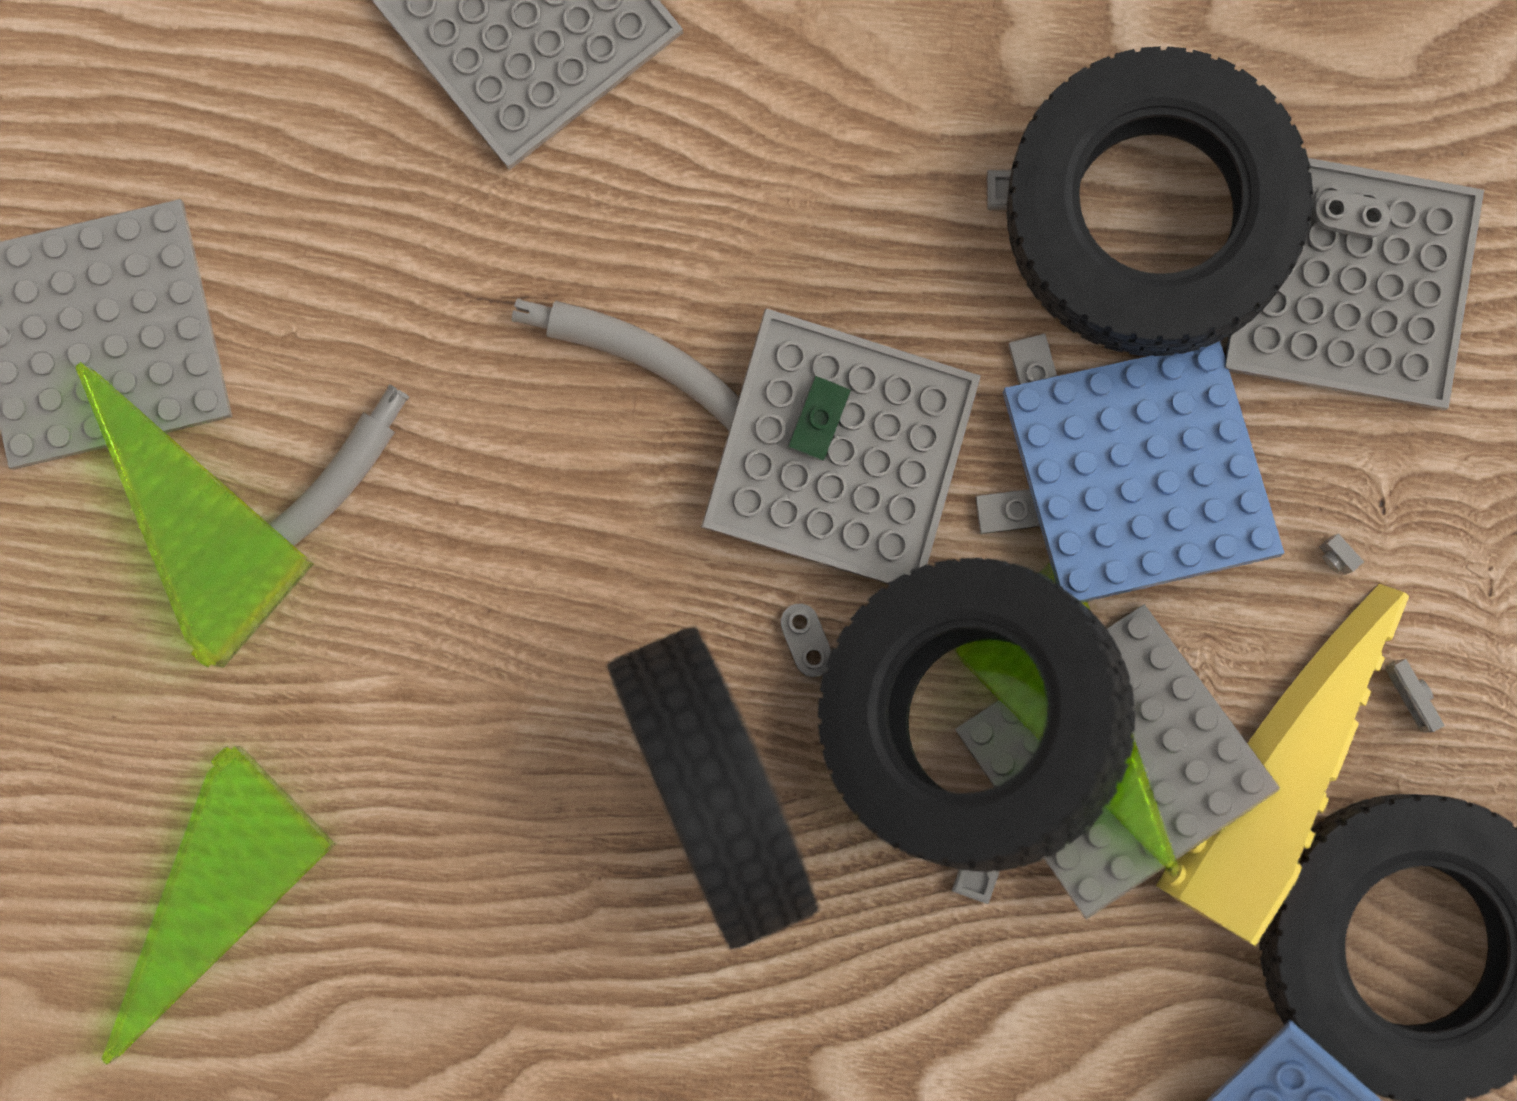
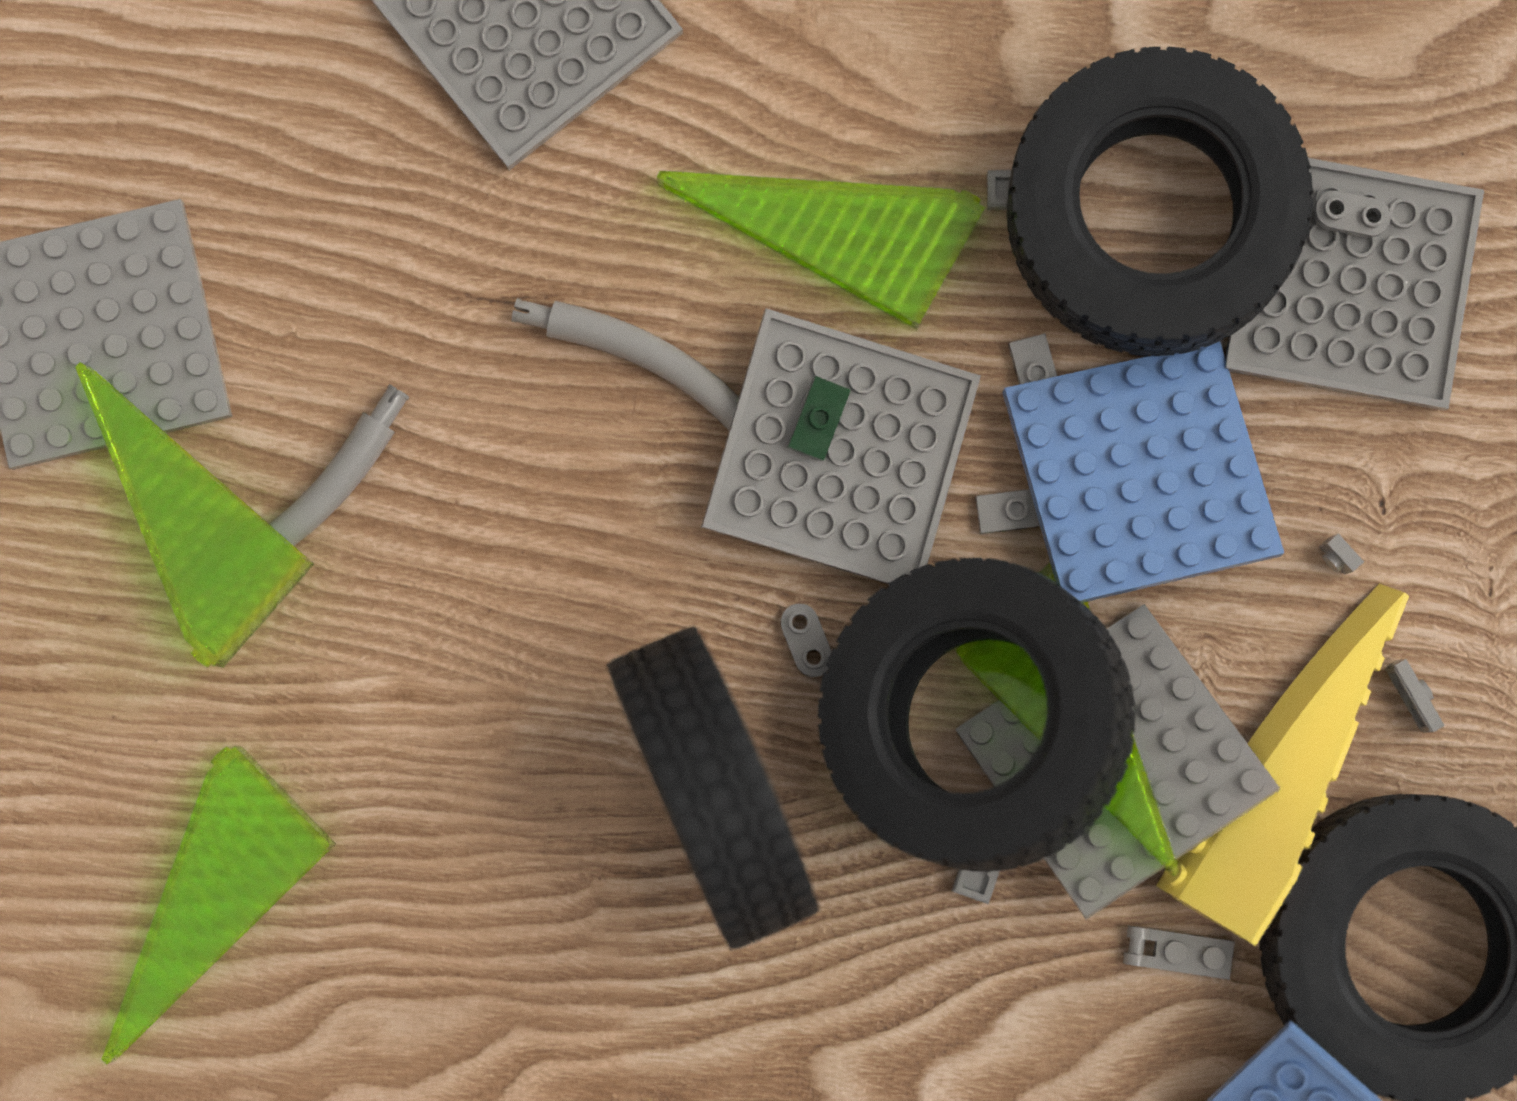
(869, 239): none -> clear neon green slope
(1180, 952): none -> light grey plate

